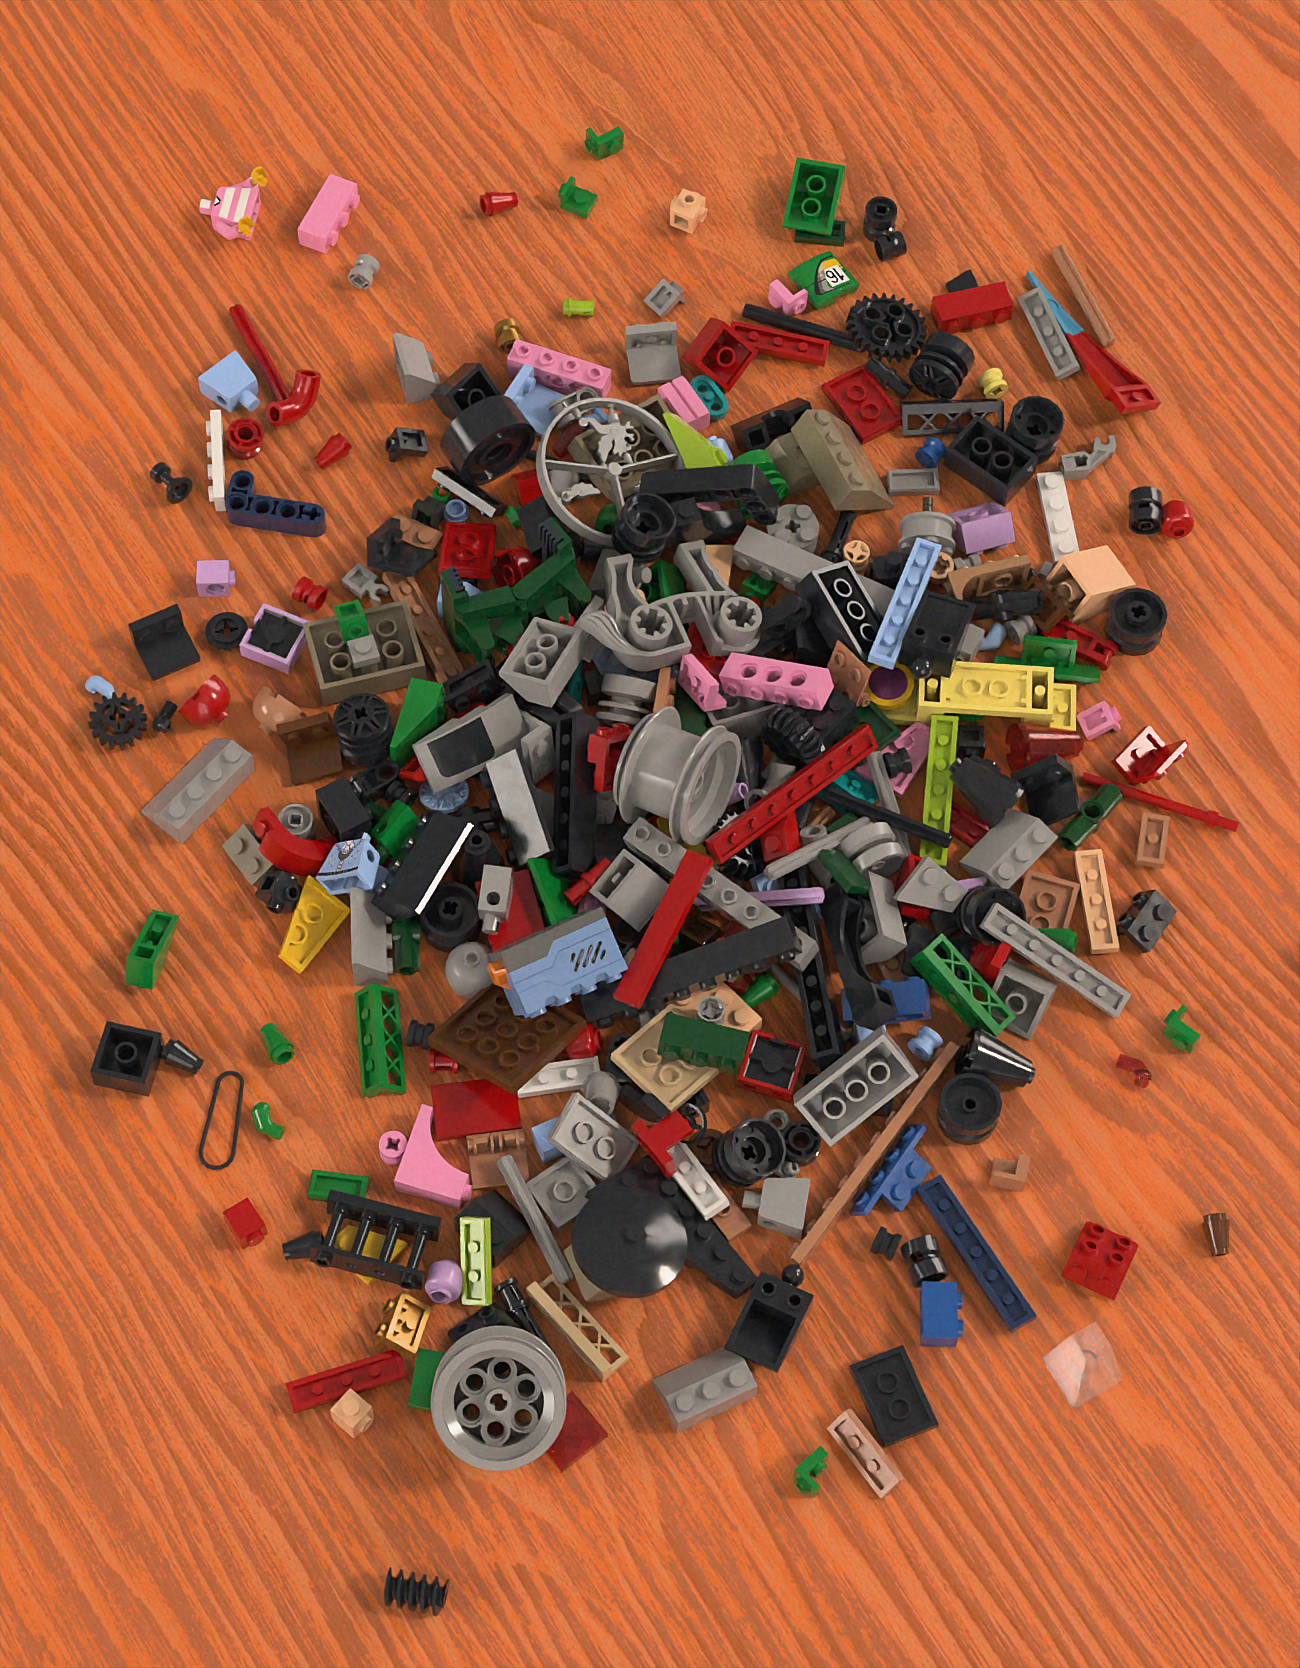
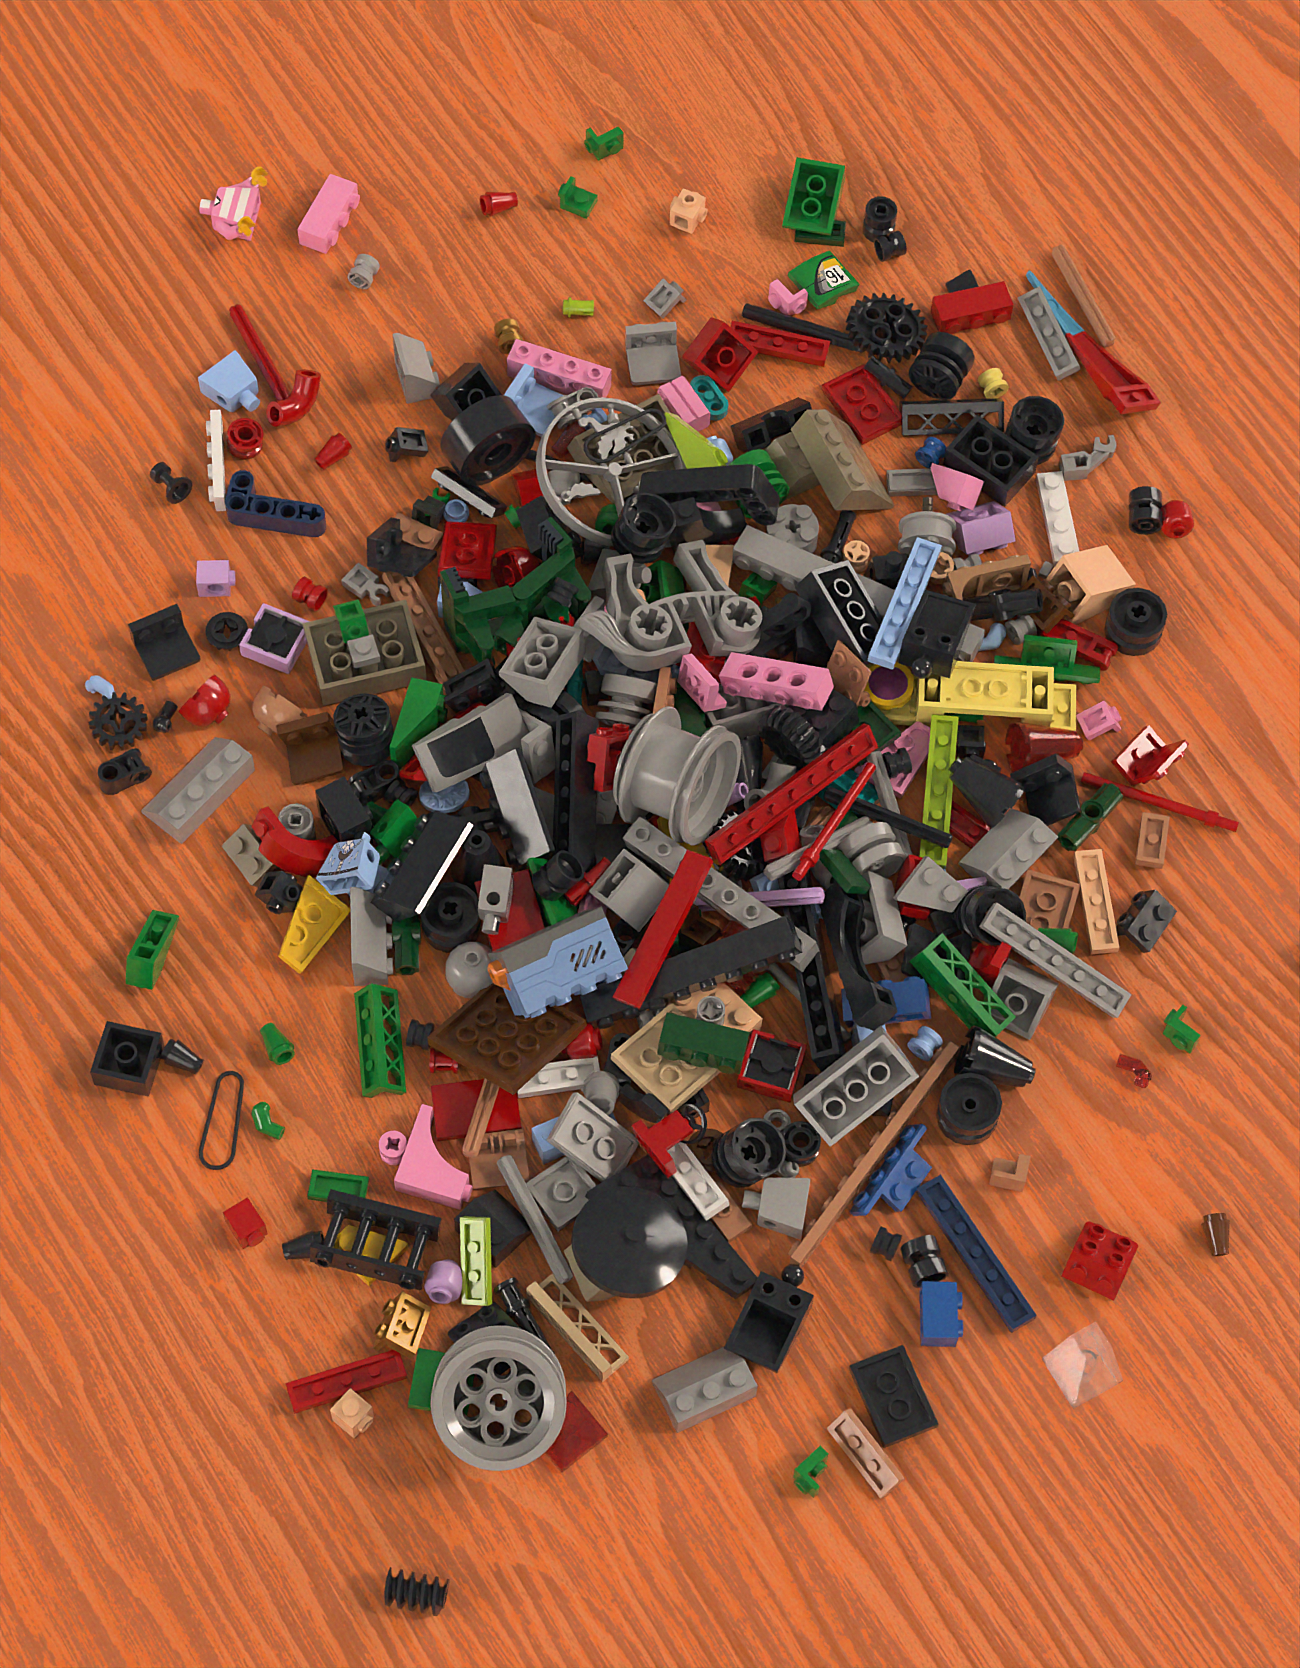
(125, 771): none -> black piece
(480, 1119): none -> nougat axle
(558, 875): none -> black wheel
(562, 592): none -> black wheel
(620, 424): none -> black piece
(811, 855): none -> red bar
(956, 487): none -> bright pink slope

